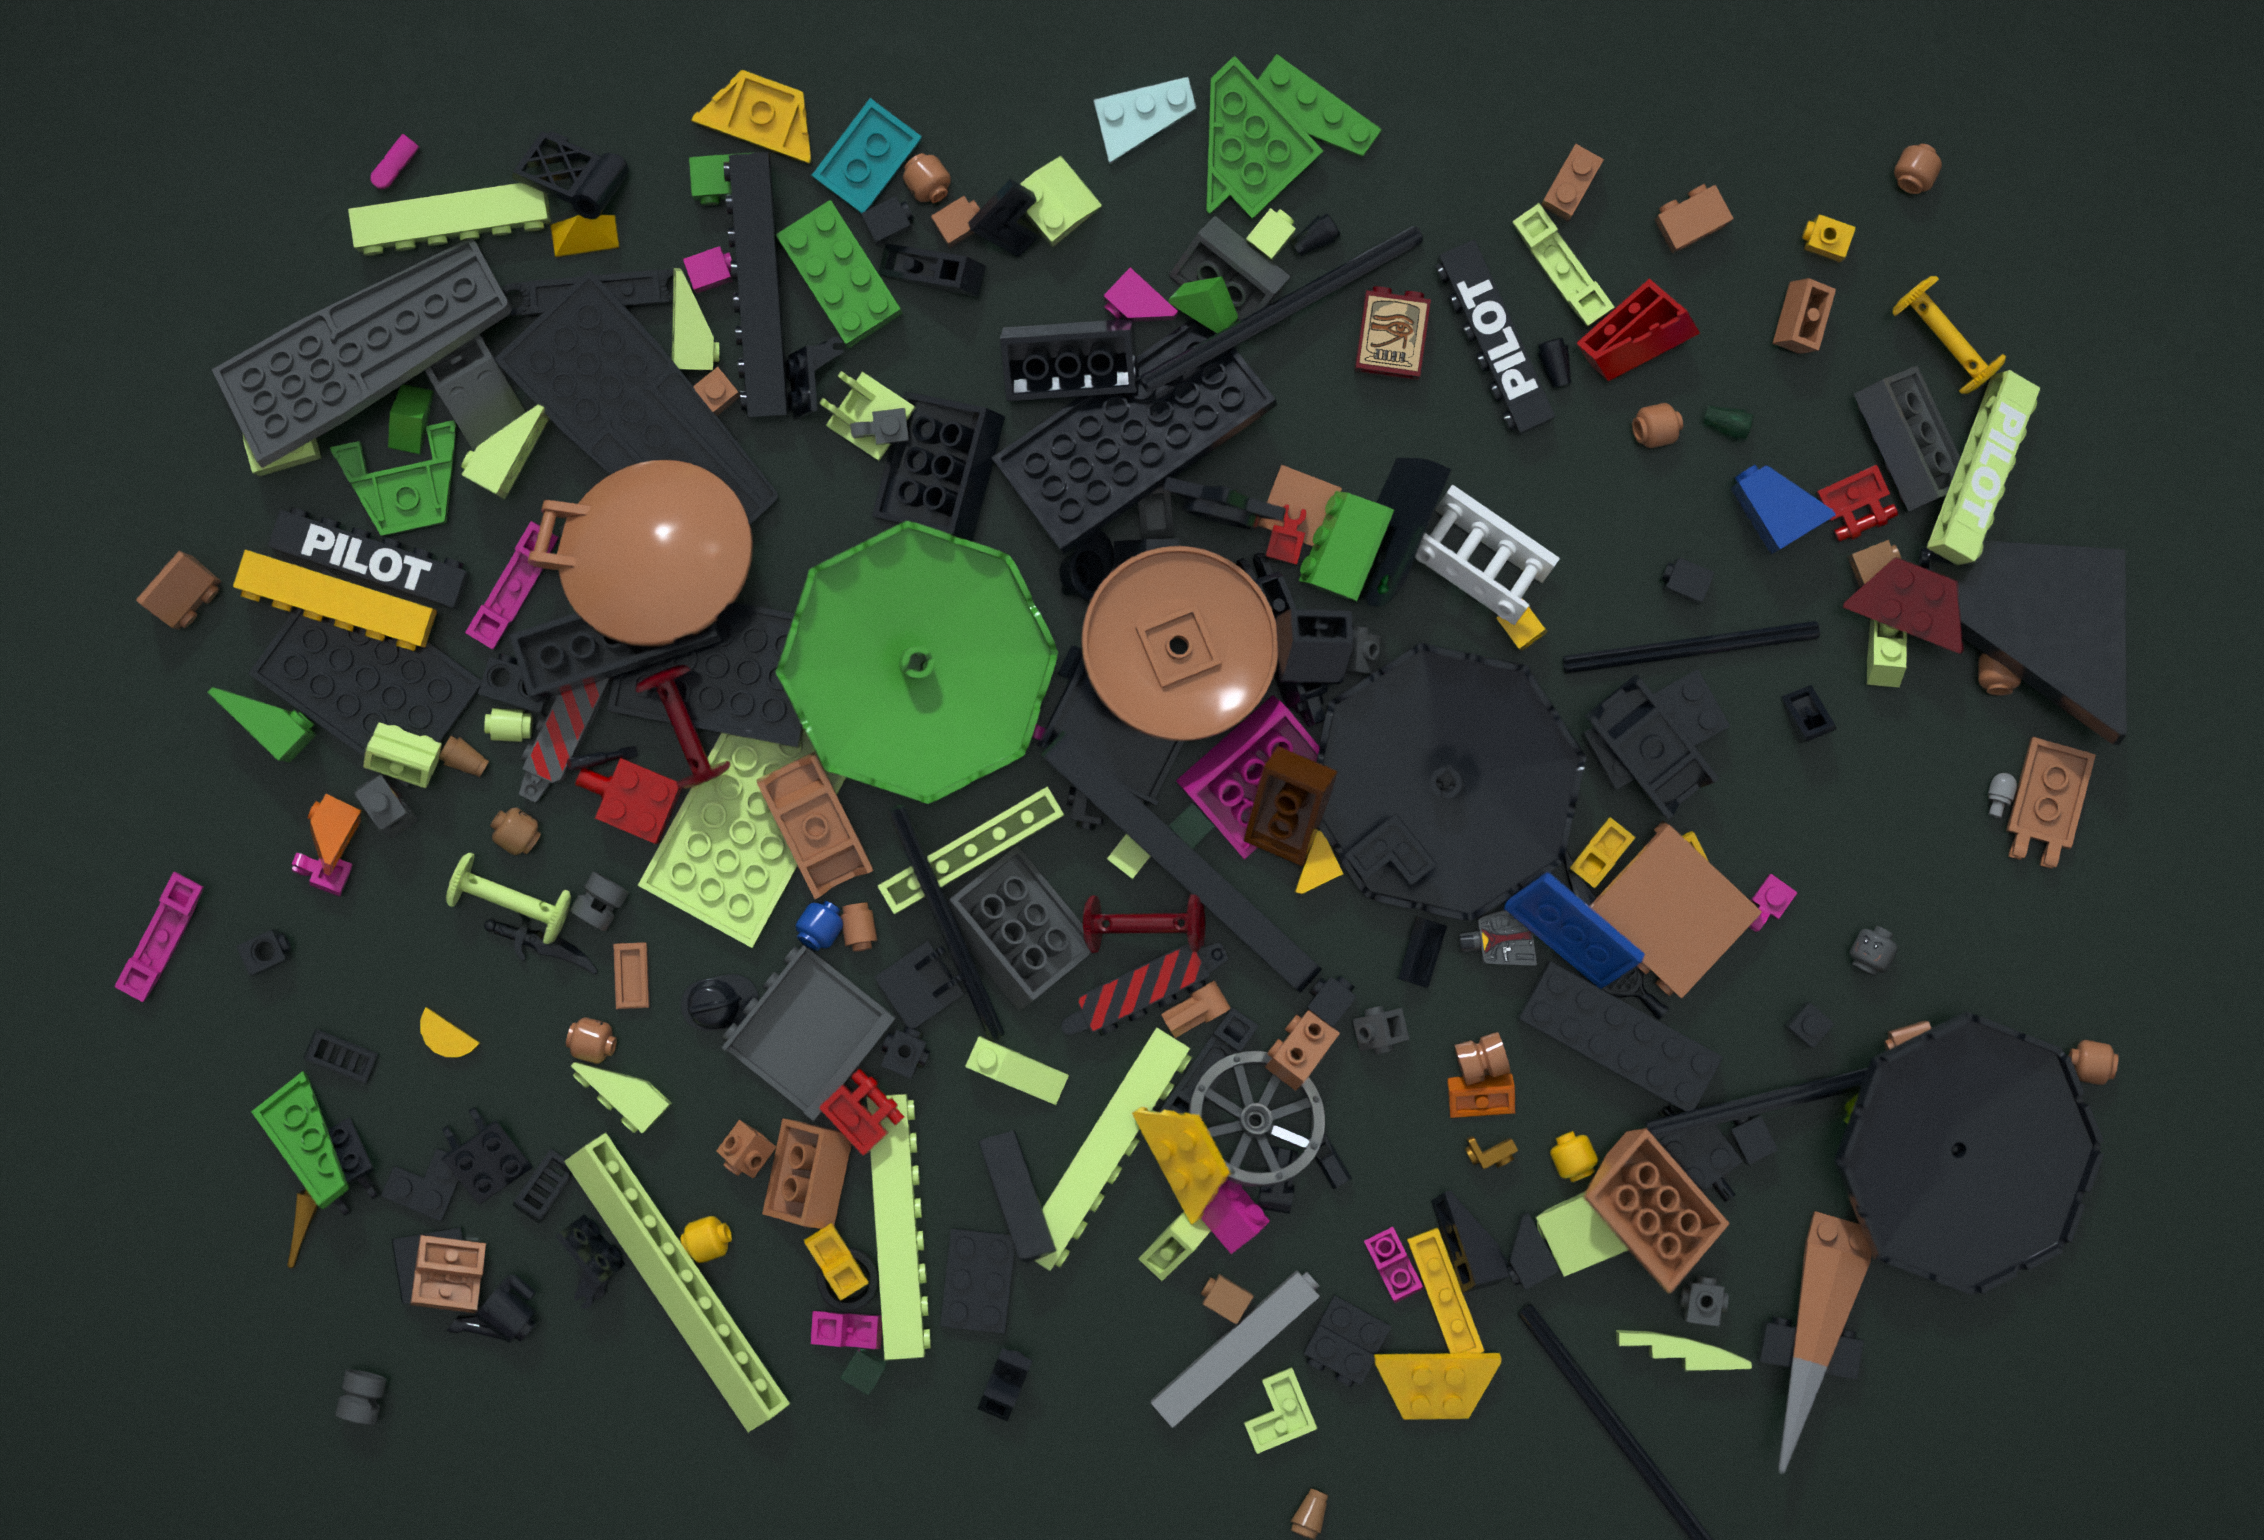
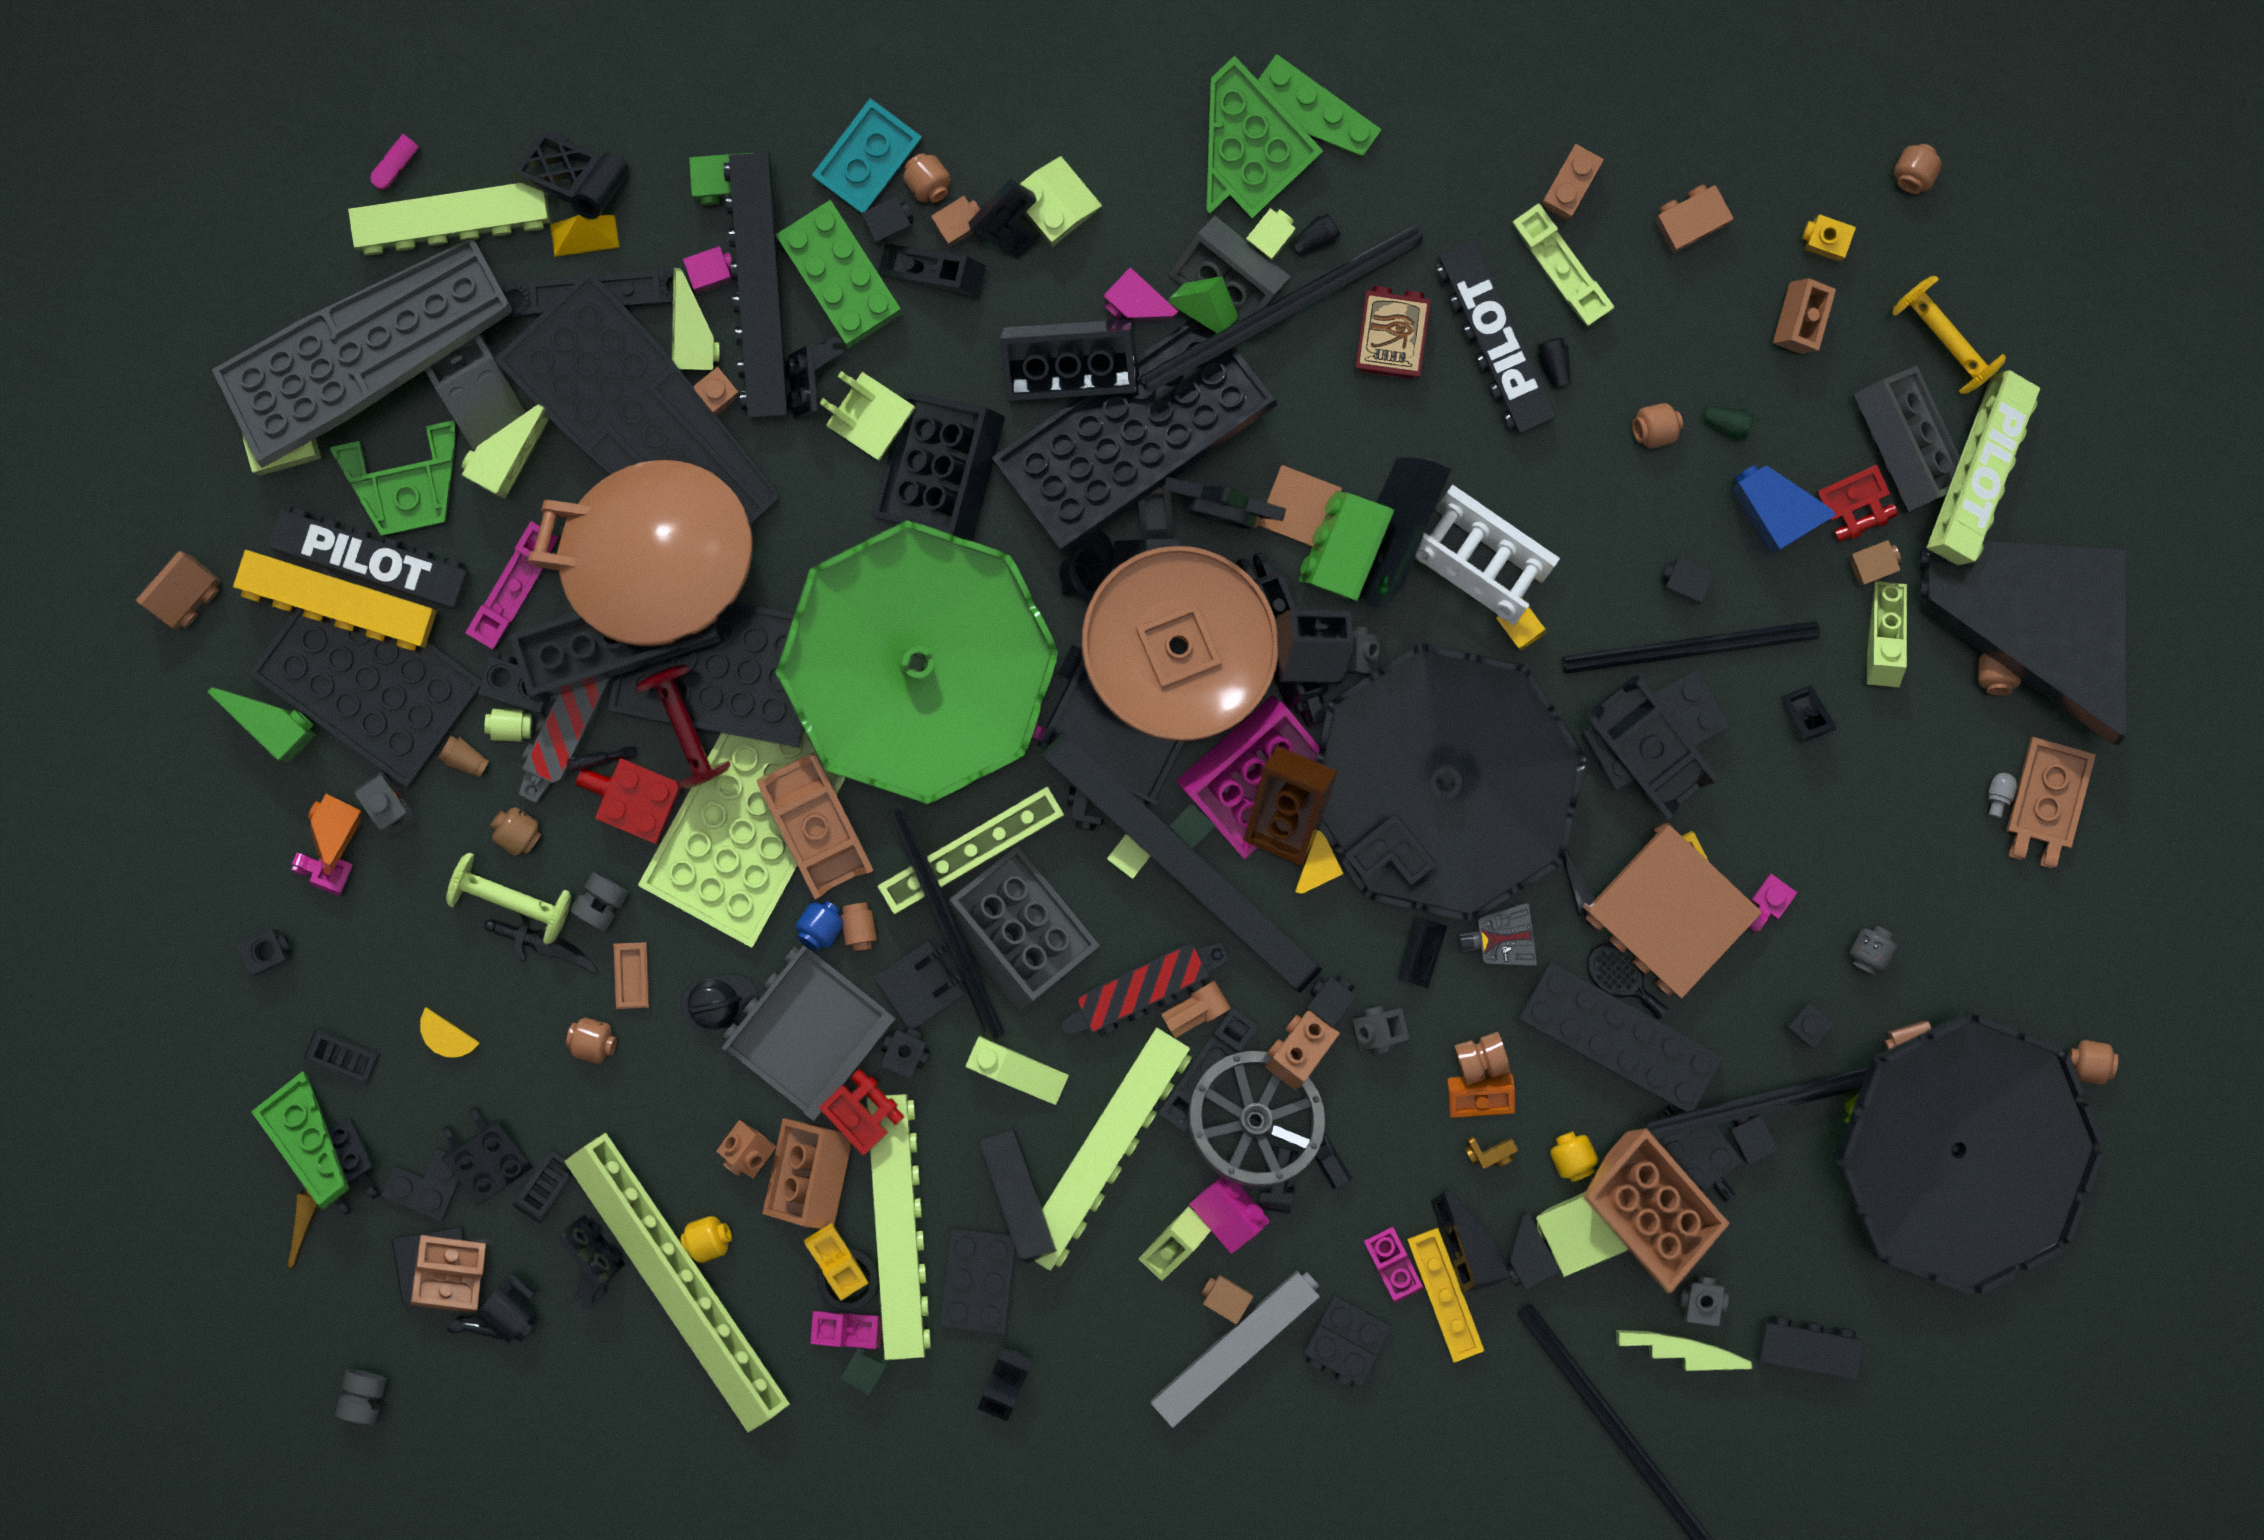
(161, 937): dark pink slope -> none
(402, 755): yellowish green brick -> none
(409, 418): bright green slope -> none
(632, 1097): yellowish green slope -> none
(760, 114): yellow wing -> none
(887, 427): dark grey plate -> none
(1141, 113): light aqua wing -> none
(1143, 923): dark red hose -> none
(1185, 1157): yellow wing -> none
(1285, 541): red plate -> none
(1290, 1413): yellowish green plate -> none
(1310, 1515): medium nougat cone -> none
(1437, 1383): yellow wing -> none
(1574, 930): blue plate -> none
(1602, 852): yellow slope -> none
(1637, 331): red wedge -> none
(1831, 1277): nougat plate -> none
(1912, 602): dark red wing -> none

